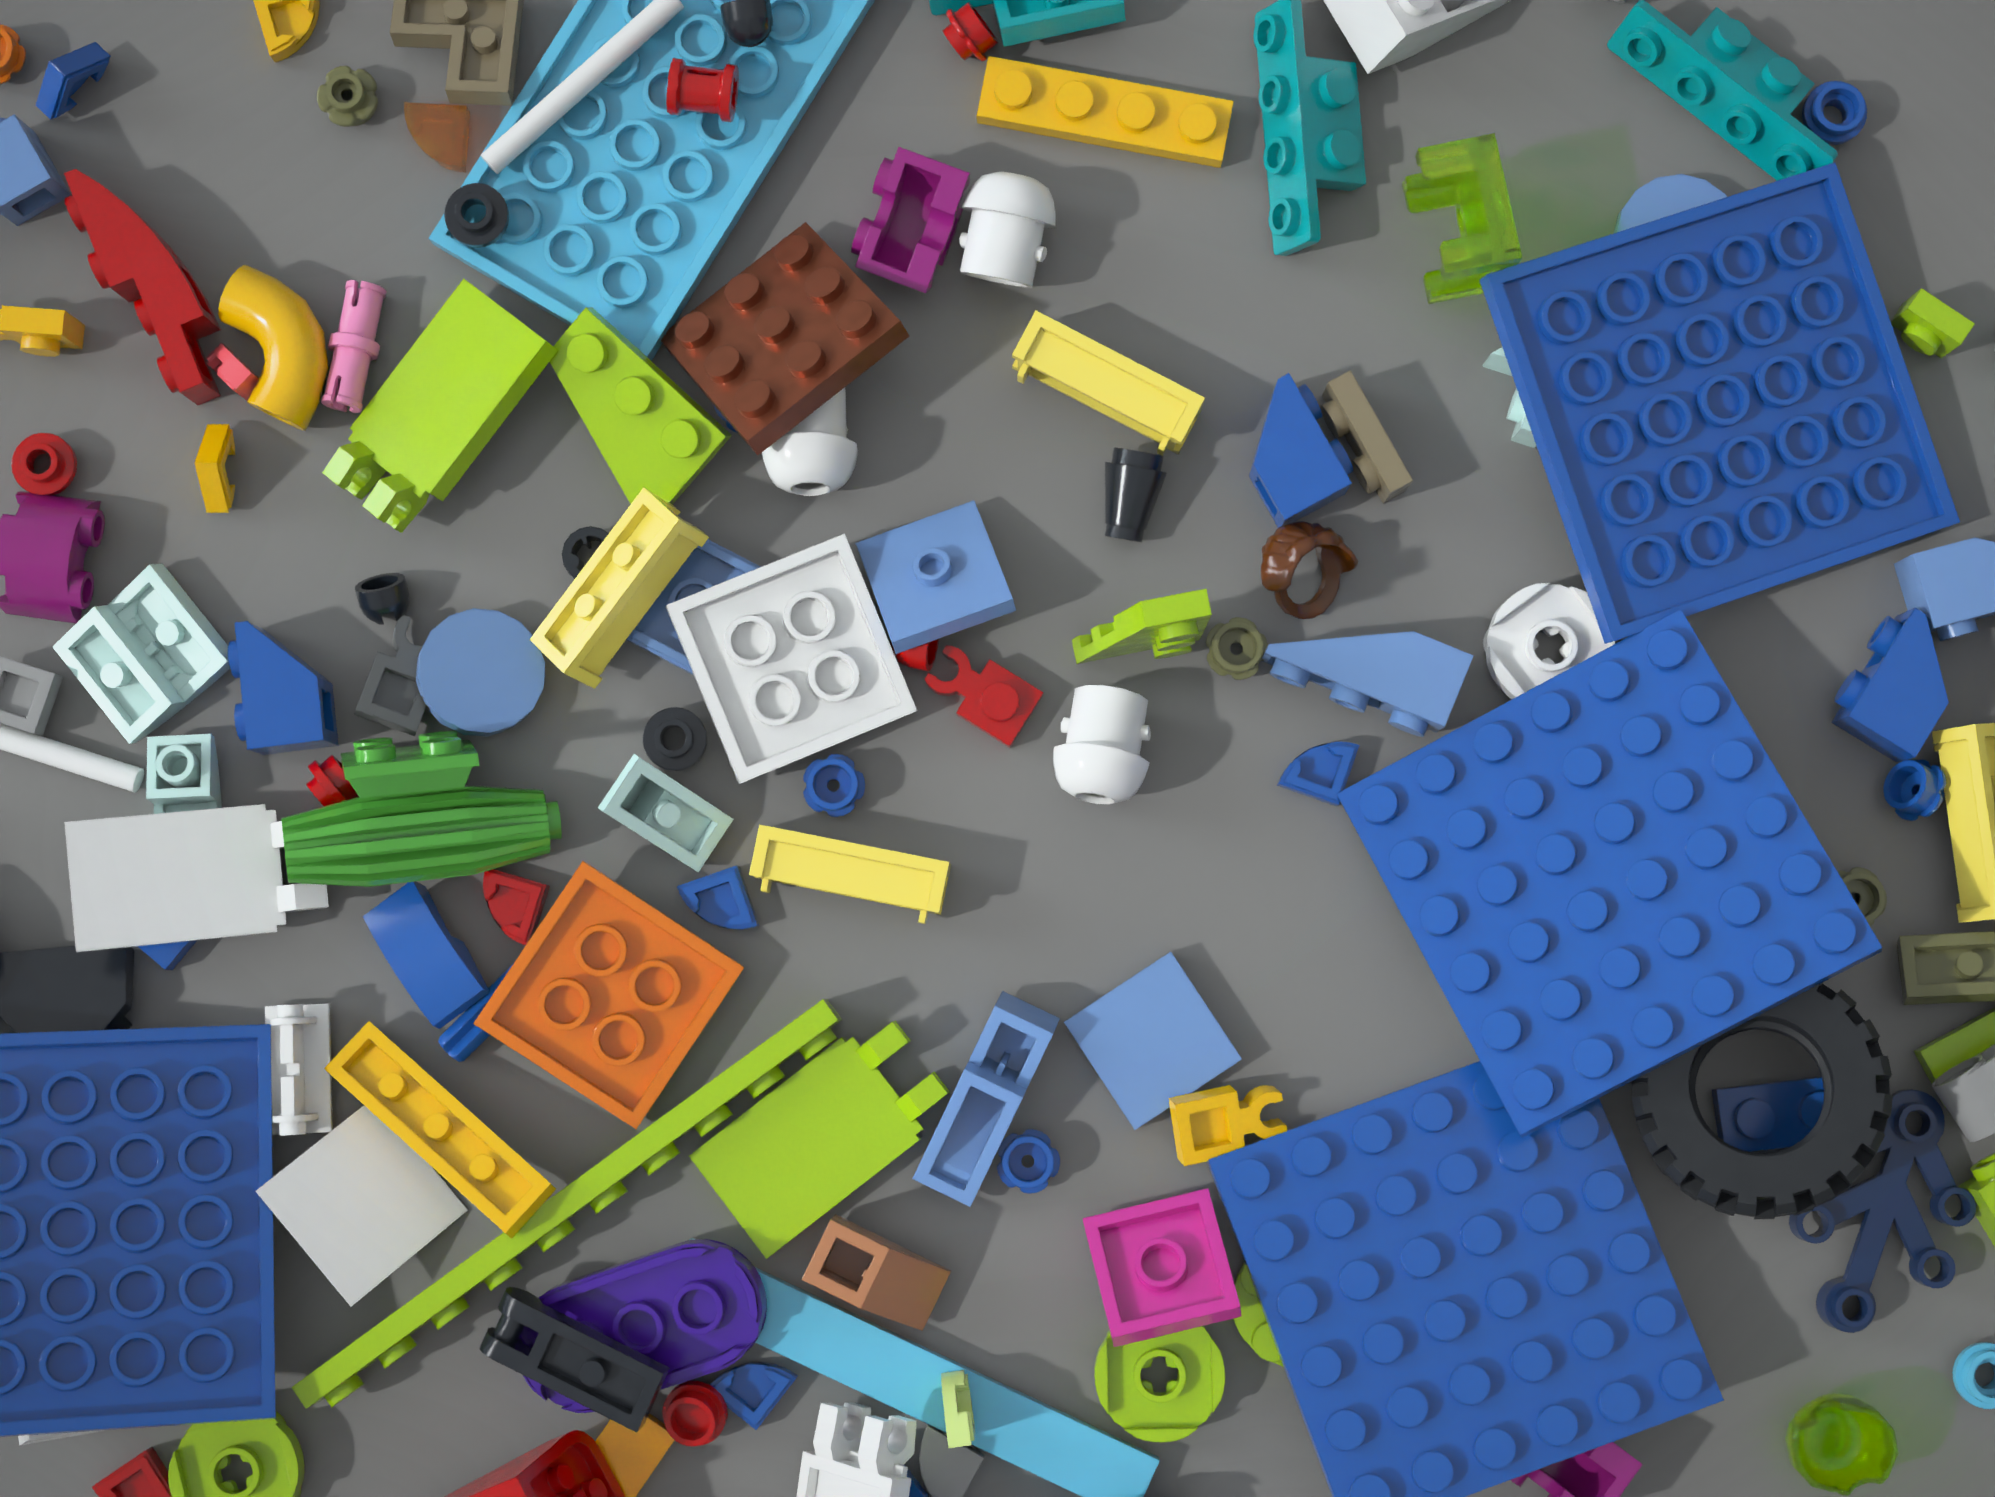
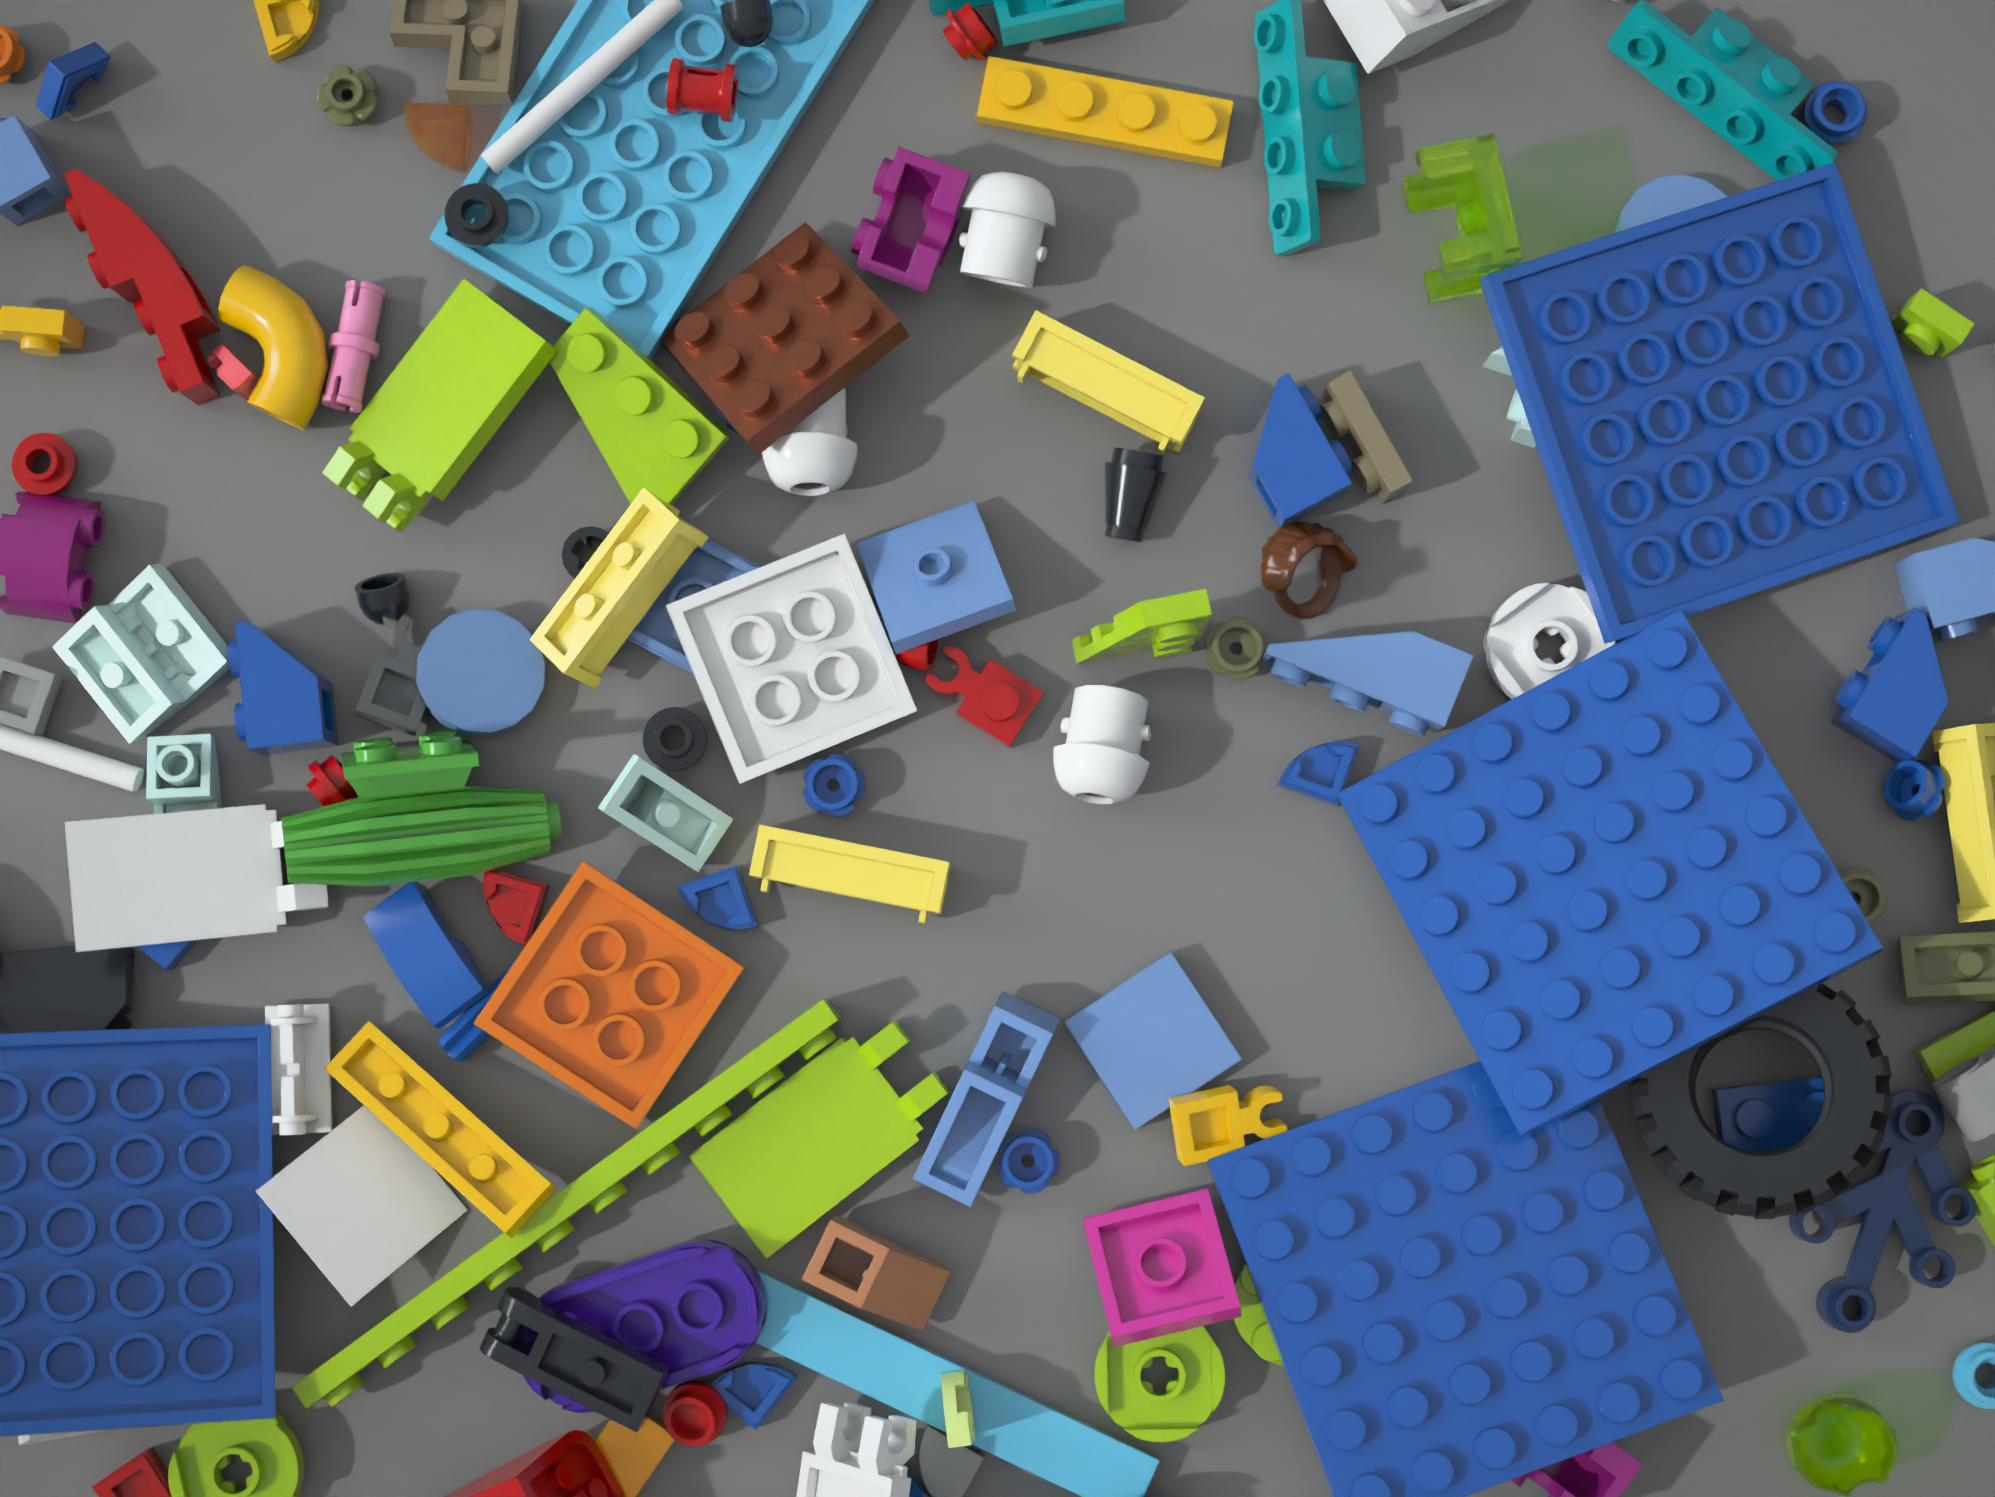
(211, 470): yellow tile -> none

